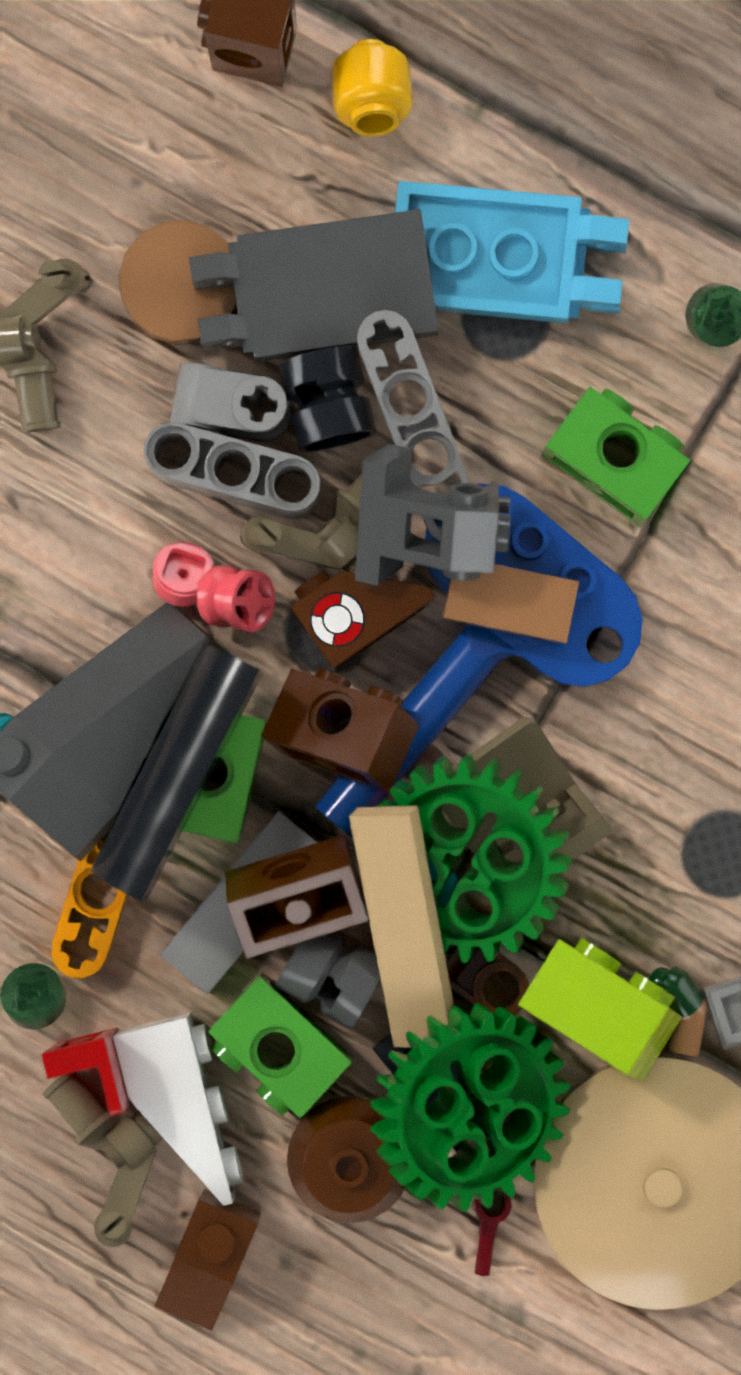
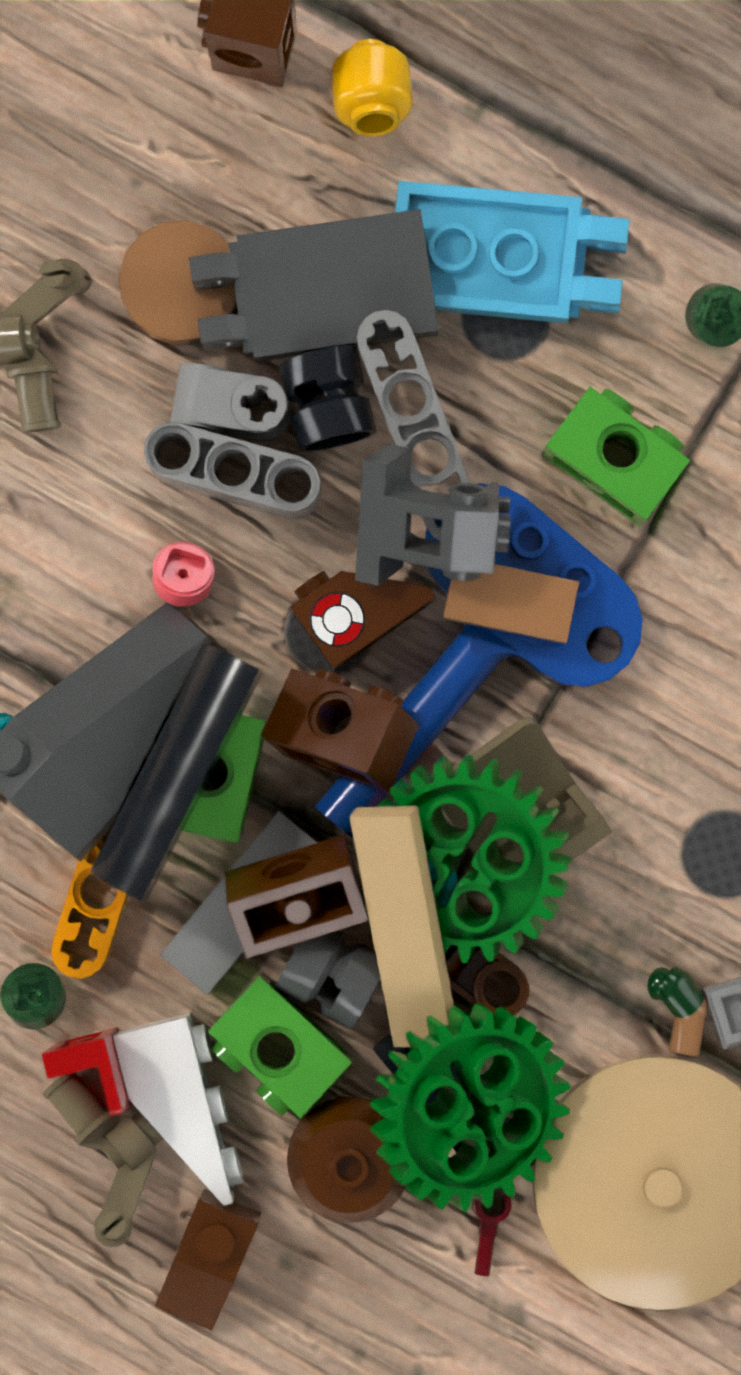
(236, 598): coral wheel -> none
(330, 547): dark tan pin -> none
(601, 1011): lime brick -> none

